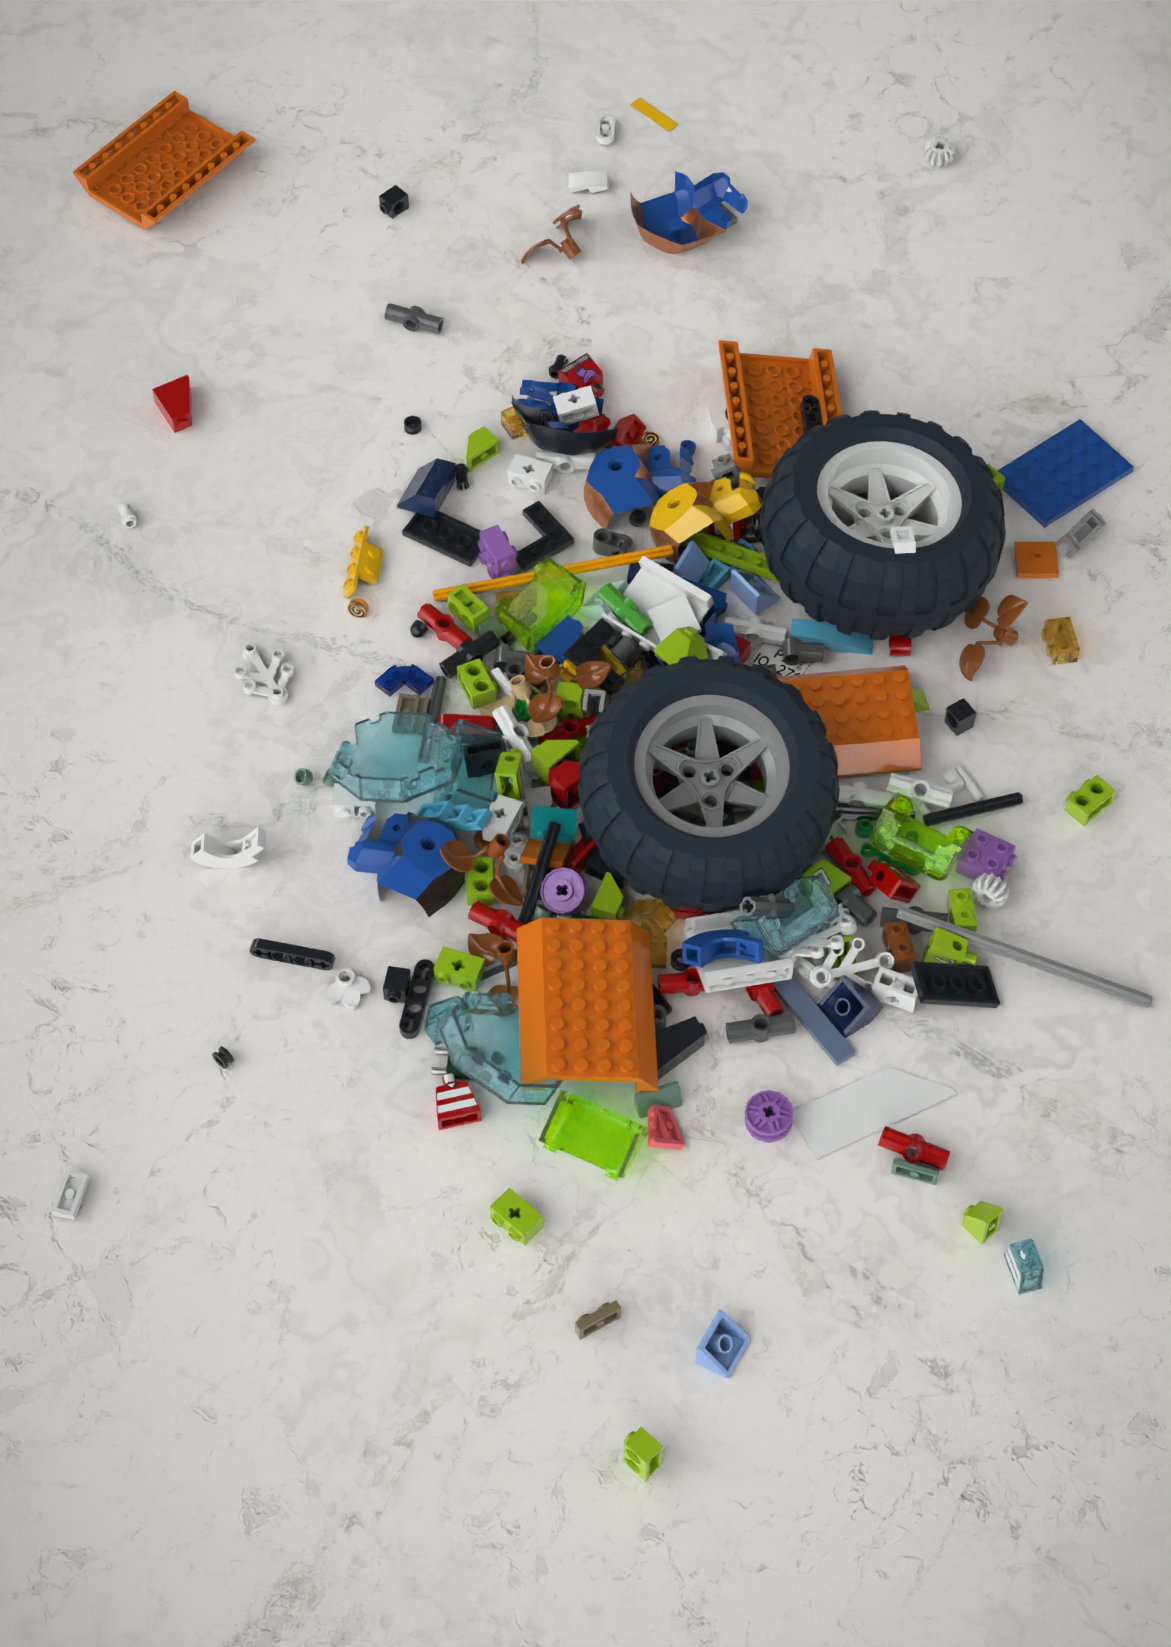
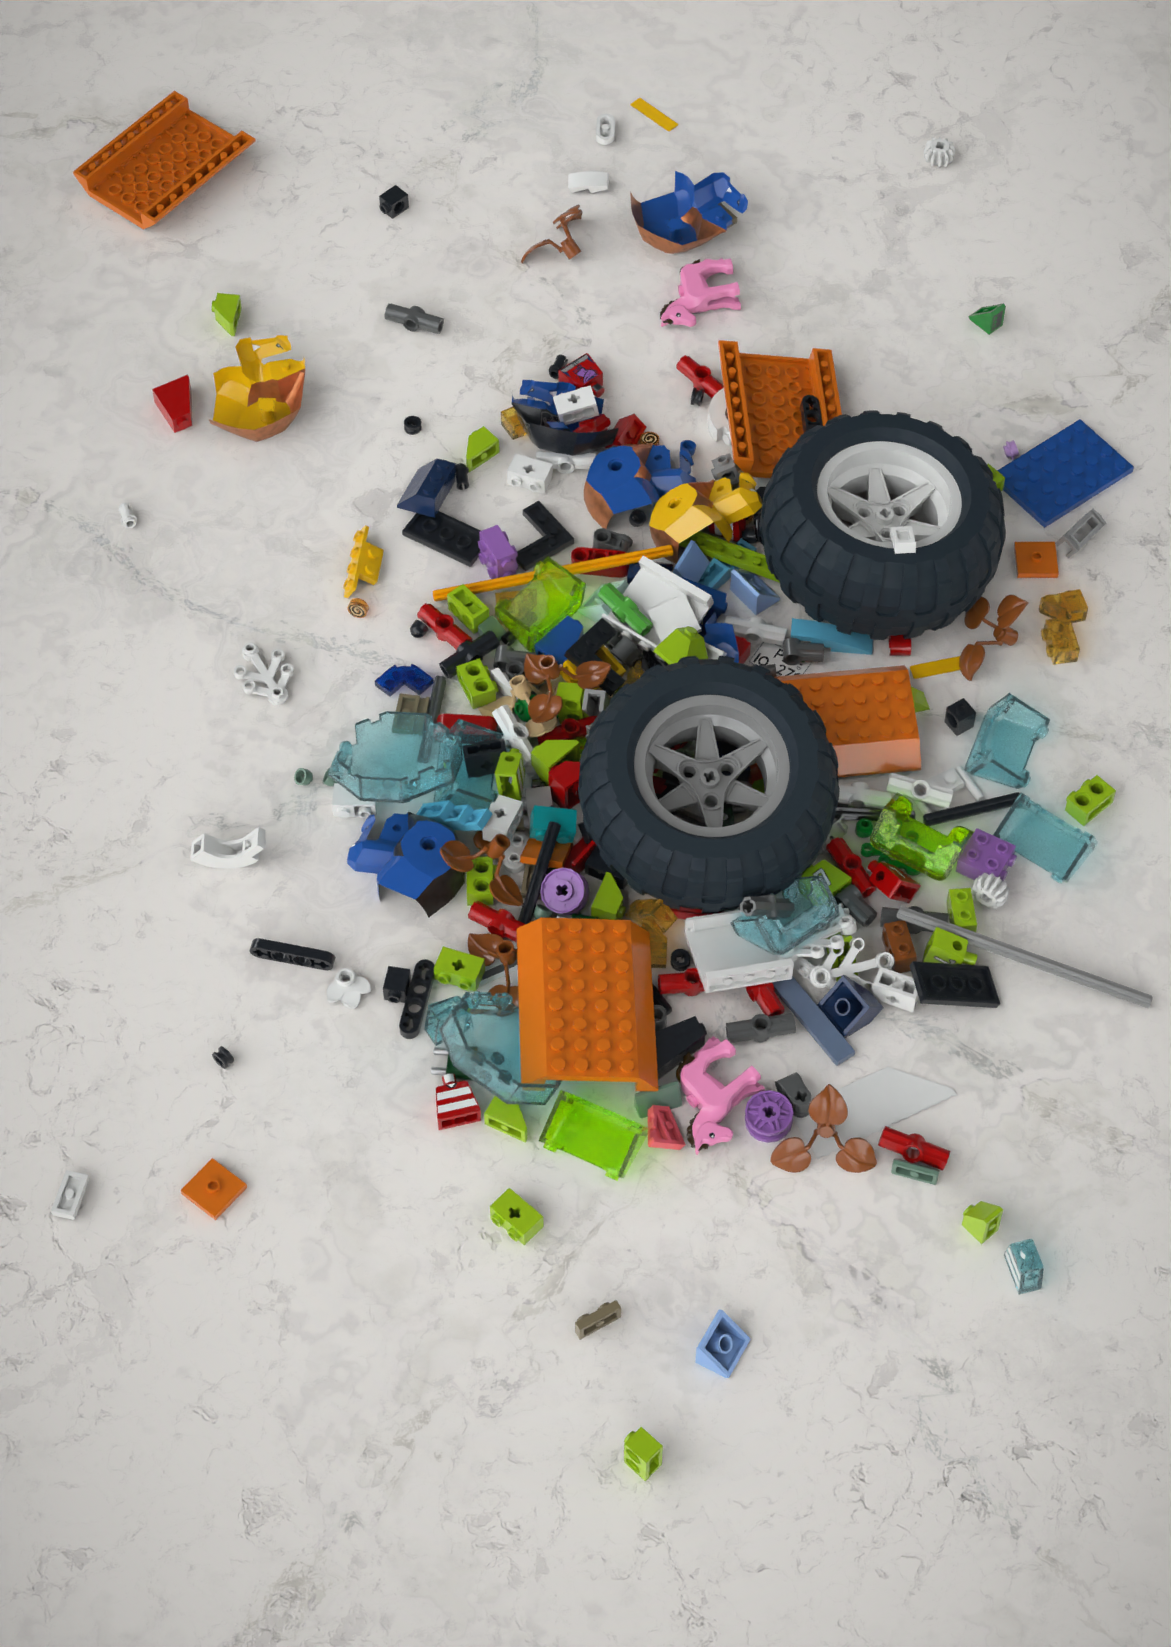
(213, 1189): none -> orange plate
(227, 311): none -> lime slope
(256, 397): none -> yellow piece
(506, 1119): none -> lime slope
(584, 554): none -> red beam
(697, 296): none -> bright pink animal
(697, 396): none -> black bush
(699, 375): none -> red piece
(710, 1095): none -> bright pink animal
(721, 944): blue arch -> none
(796, 1092): none -> dark grey piece
(826, 1110): none -> dark orange plant
(935, 667): none -> yellow sticker
(989, 317): none -> green slope
(1006, 742): none -> clear light blue windscreen
(1011, 449): none -> lavender plate
(1045, 839): none -> clear light blue windscreen
(1065, 604): none -> clear yellow slope

